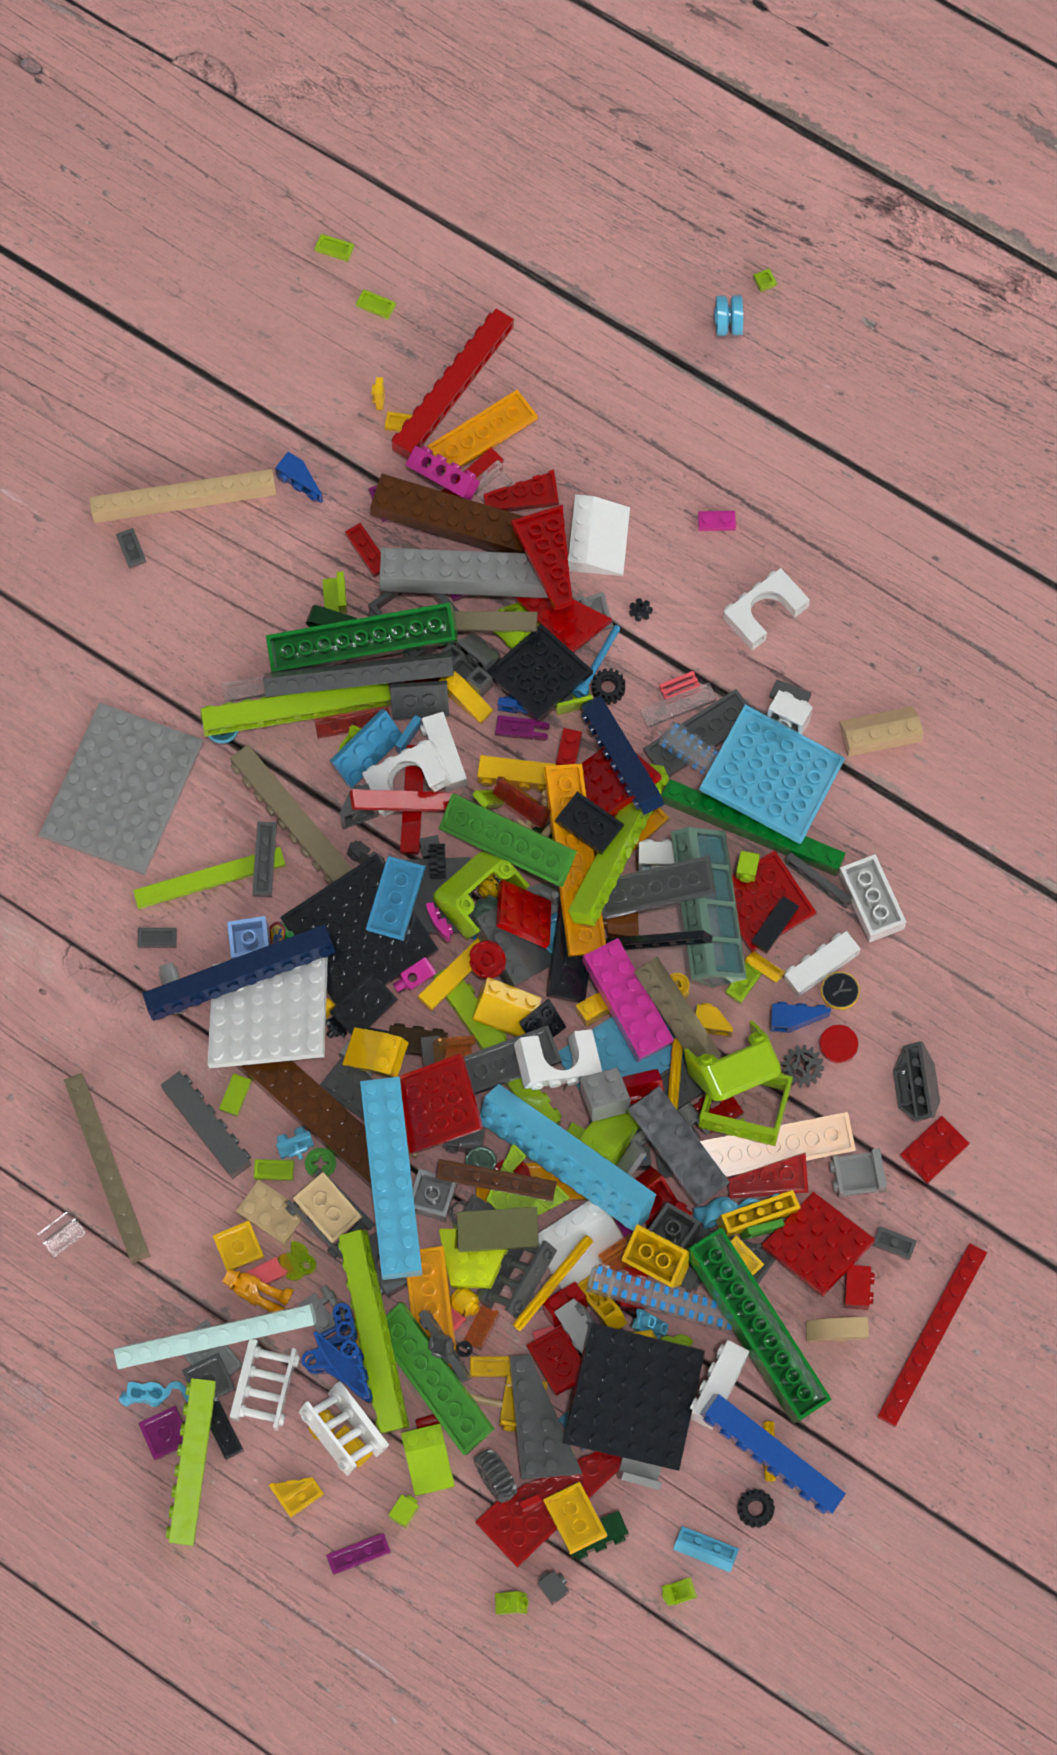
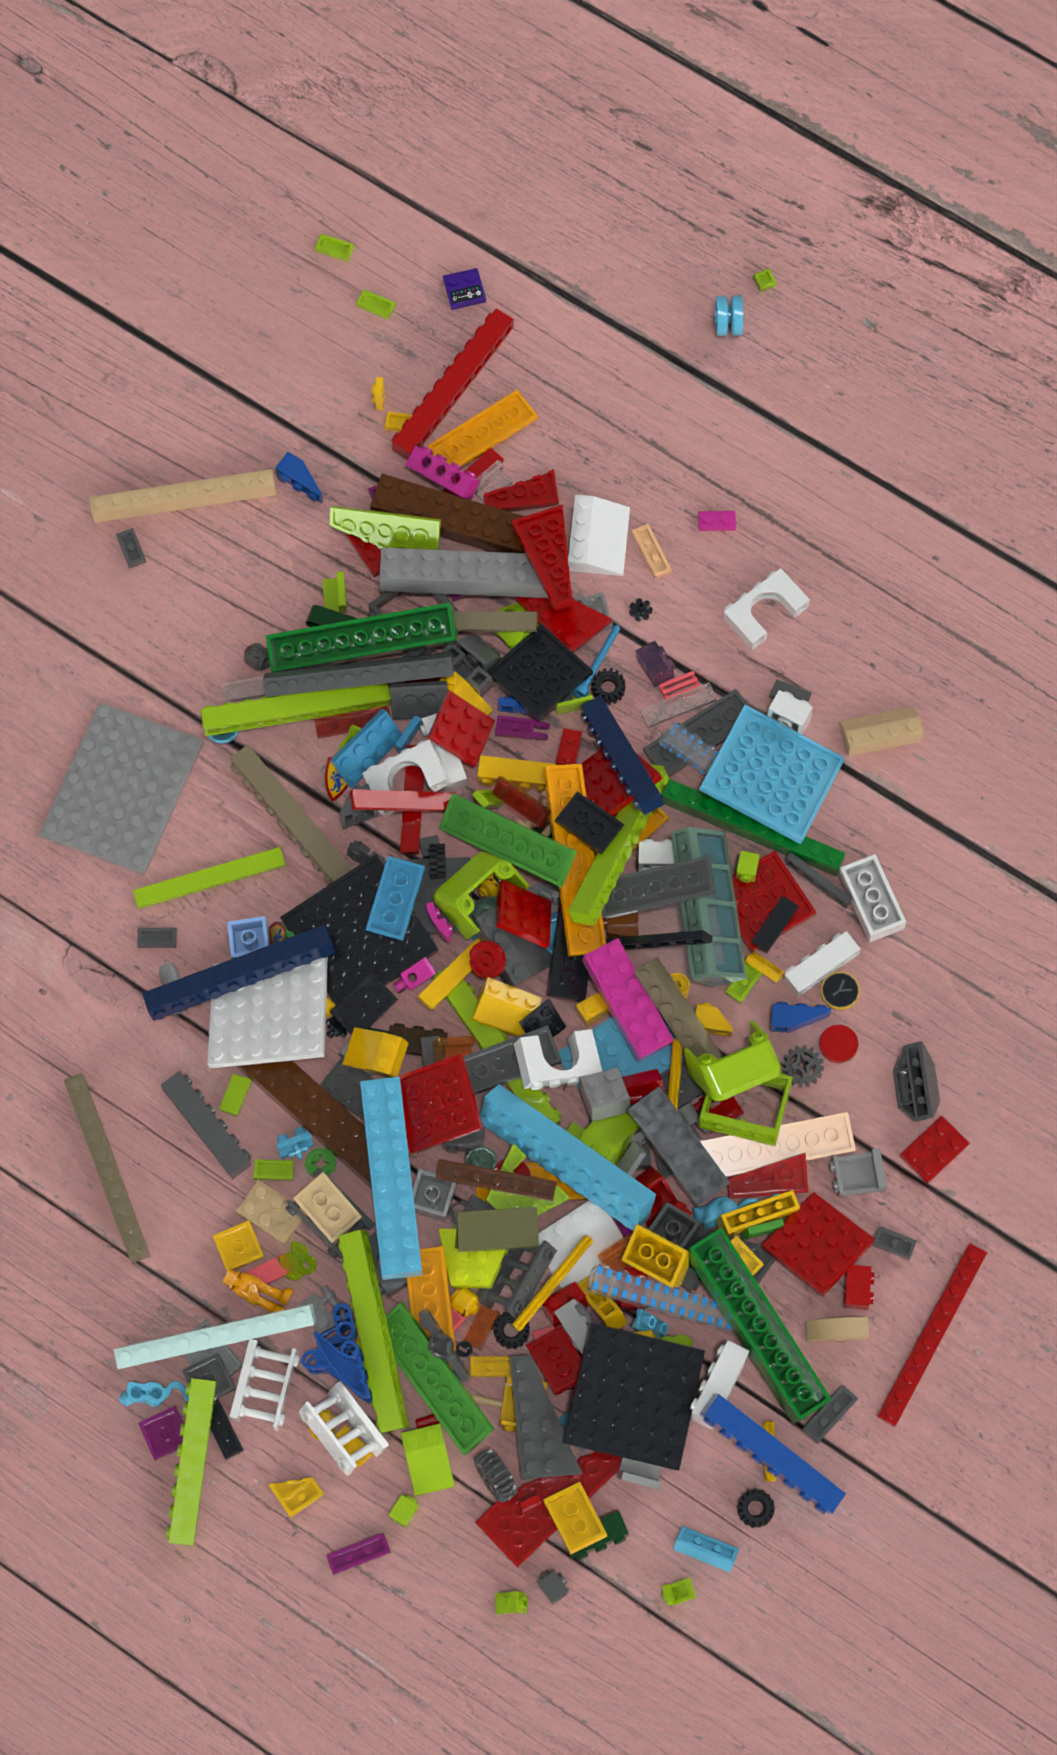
(61, 1234): clear panel -> none
(257, 656): none -> dark grey head
(264, 859): dark grey plate -> none
(333, 781): none -> shield
(387, 529): none -> lime wing
(461, 729): none -> red plate
(464, 289): none -> dark purple plate
(509, 1342): none -> black tyre
(651, 551): none -> light nougat tile
(655, 663): none -> clear purple brick
(830, 1414): none -> dark grey plate

